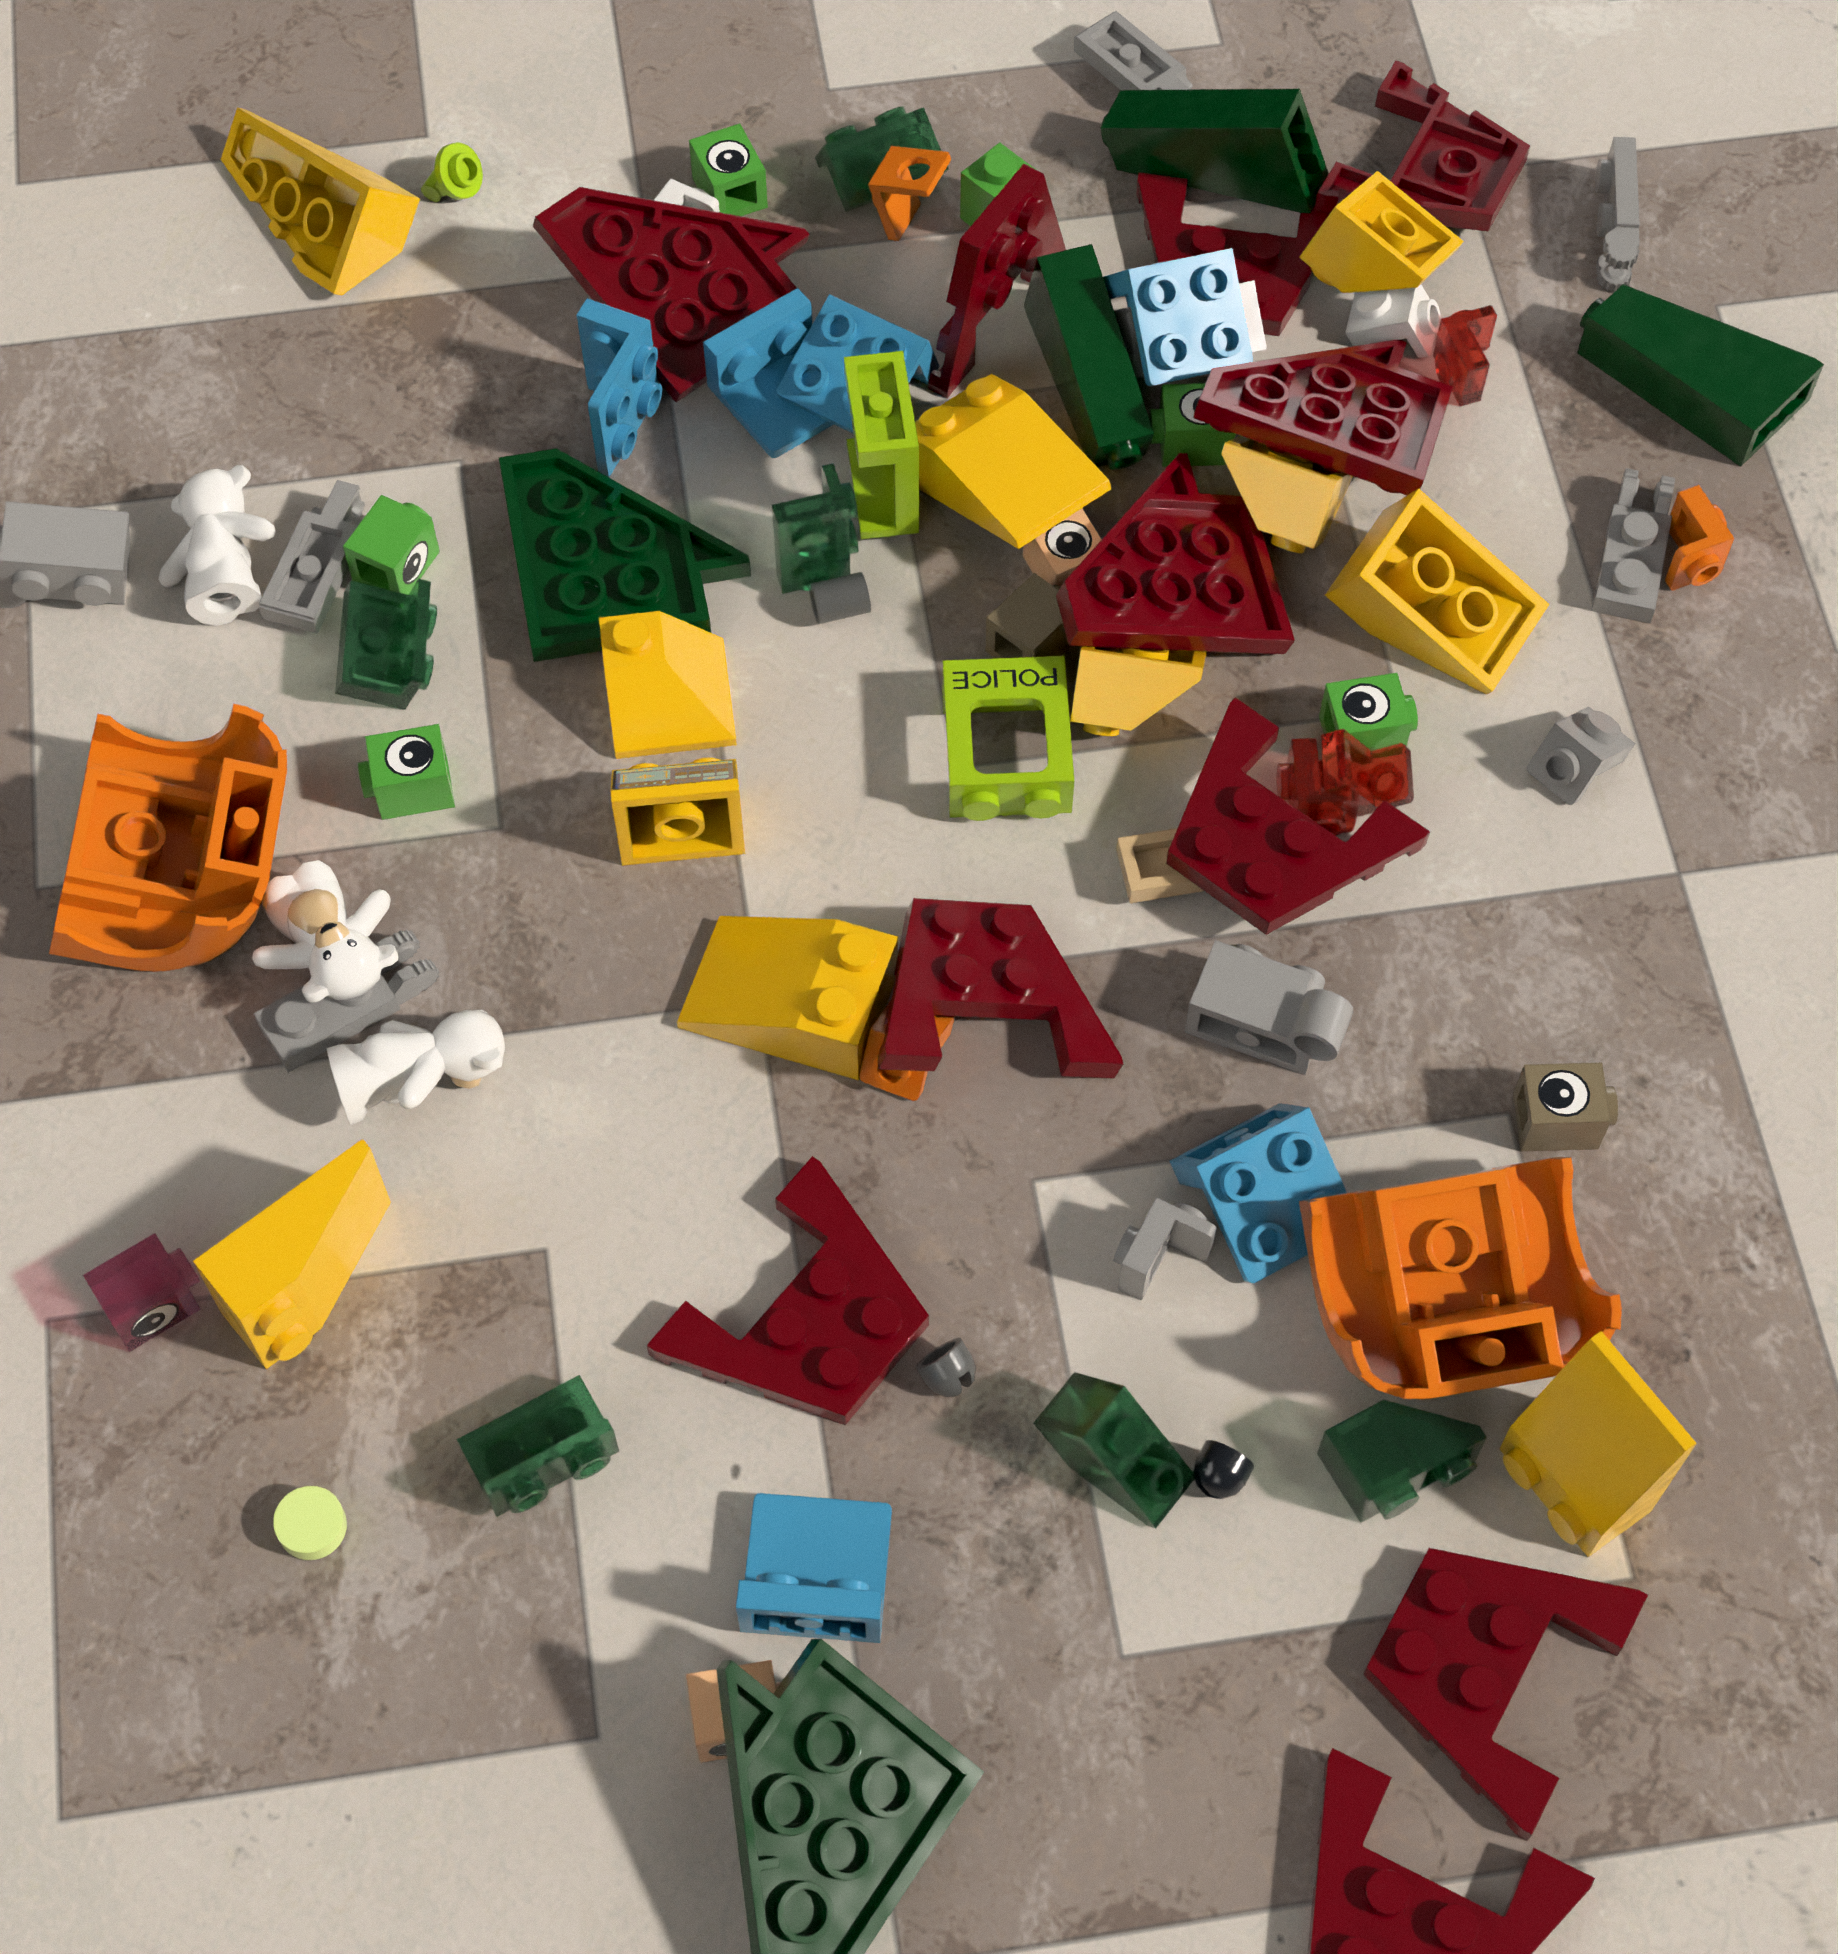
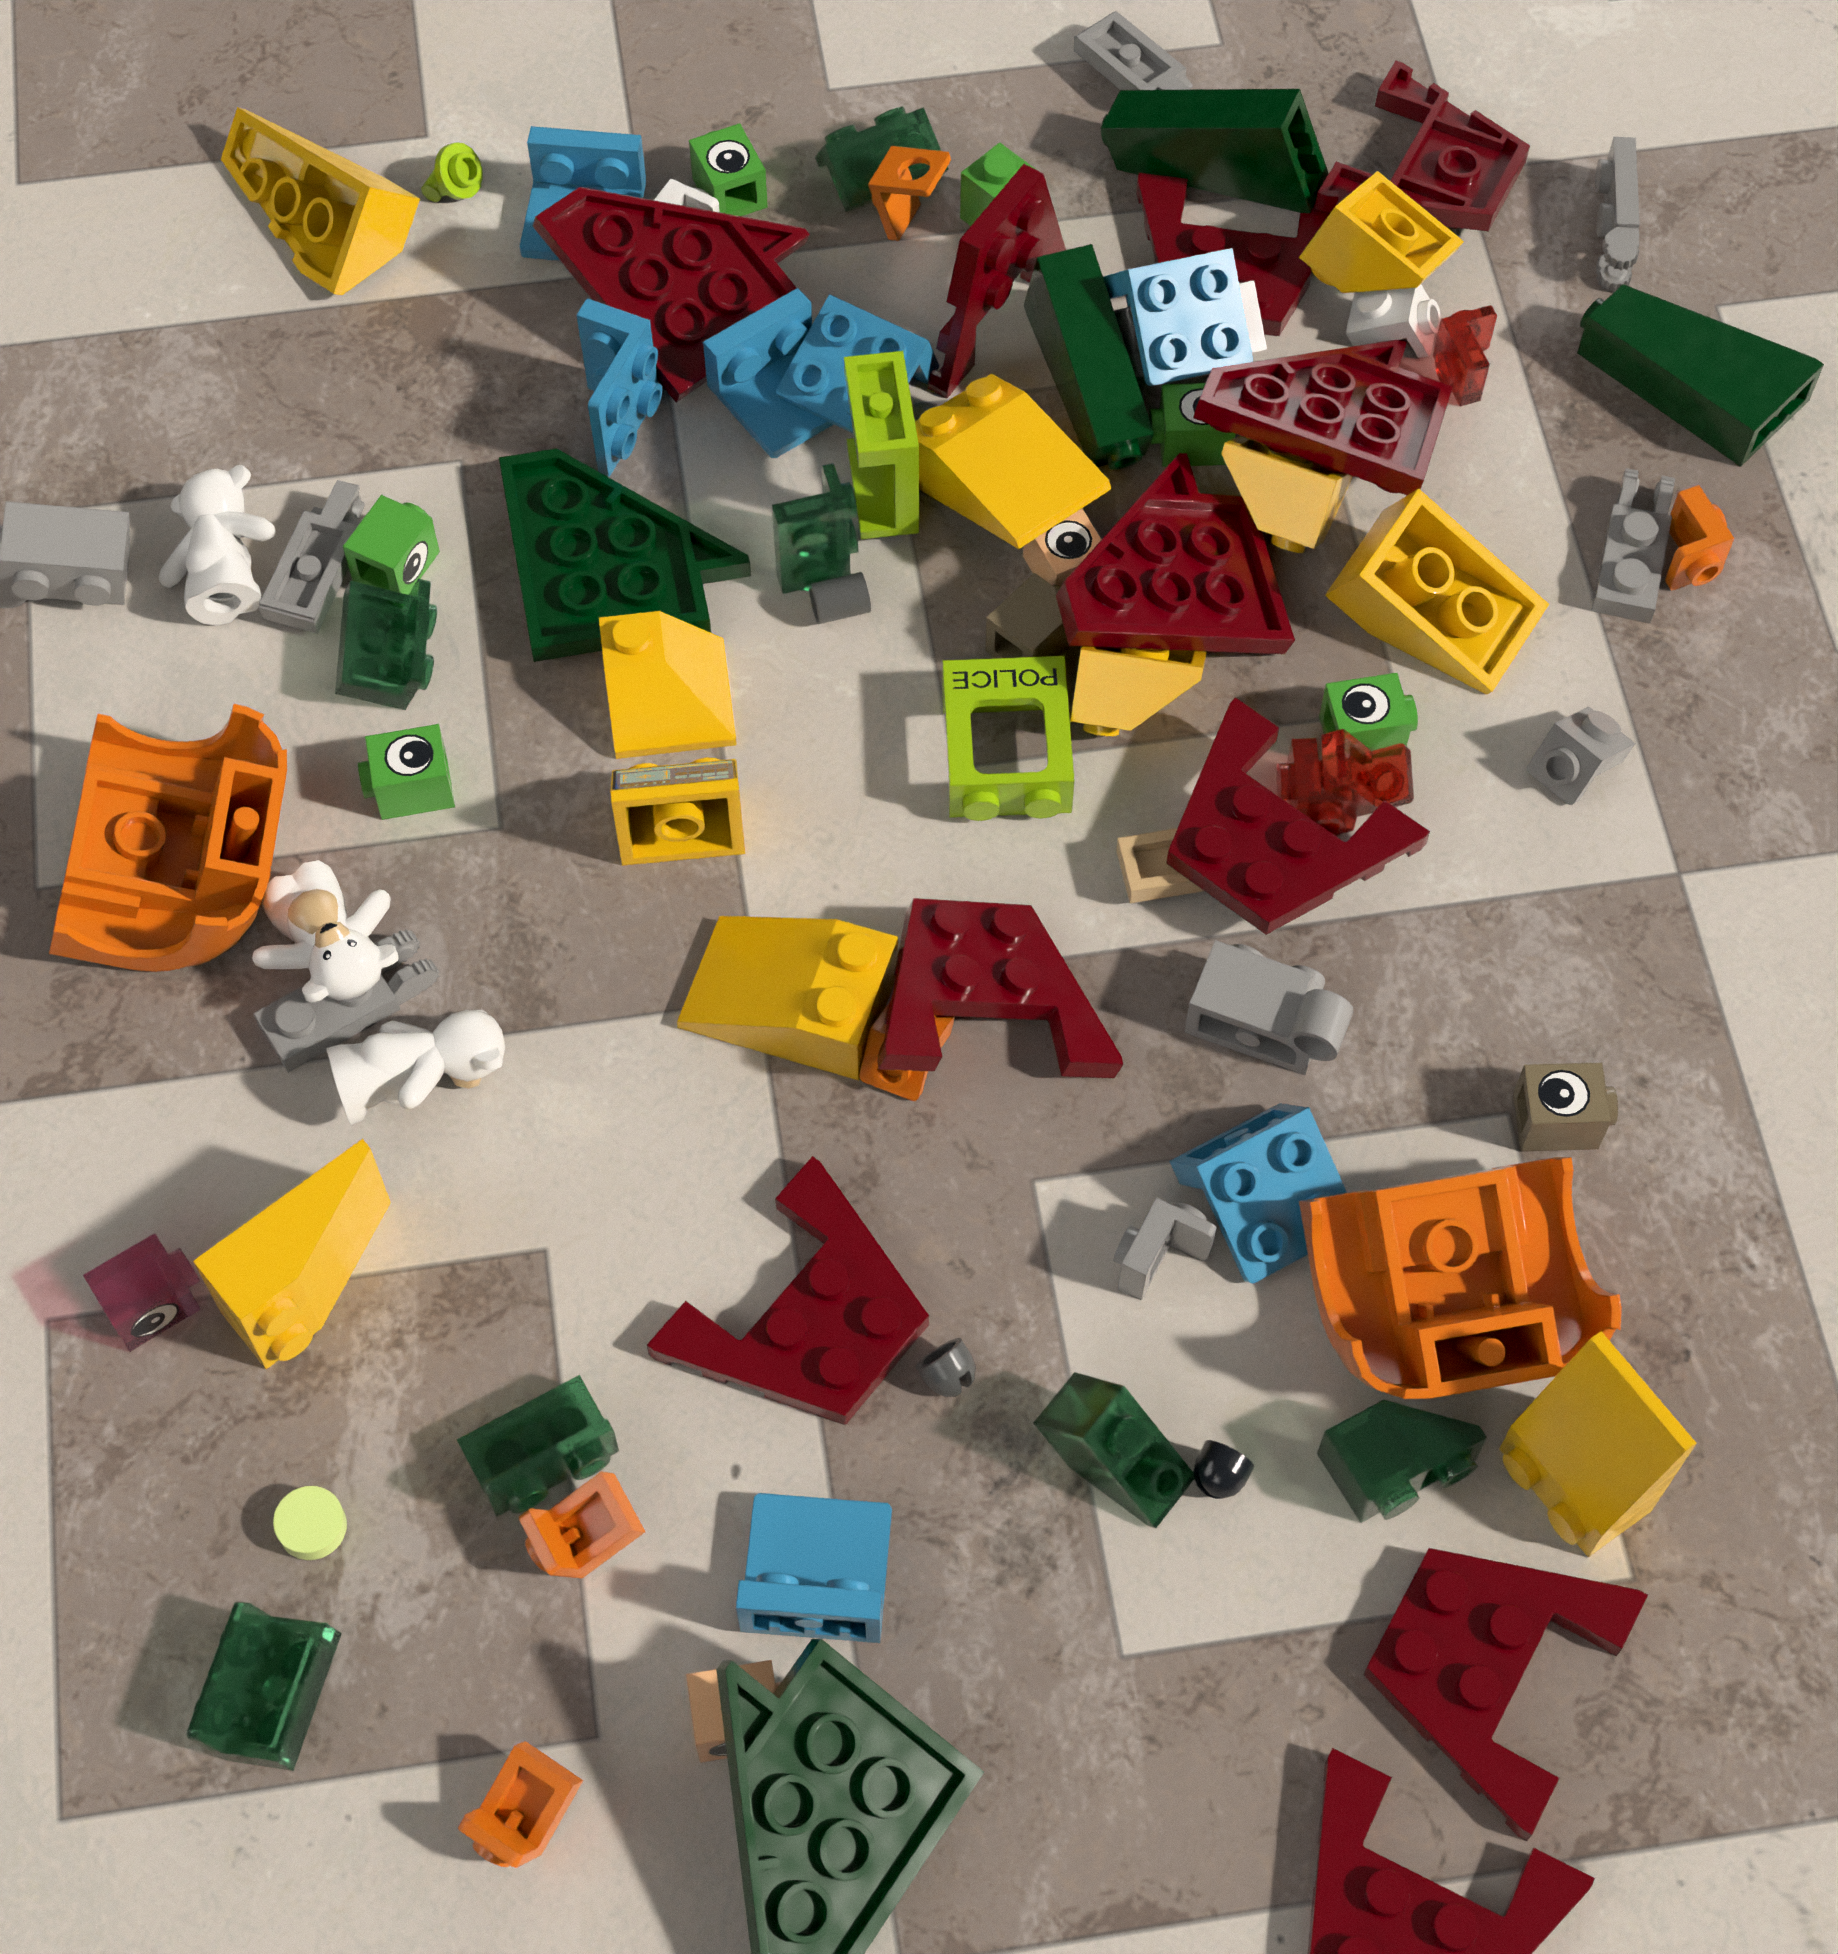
(263, 1687): none -> clear green bracket
(521, 1808): none -> orange bracket
(575, 159): none -> dark azure bracket
(581, 1528): none -> orange bracket

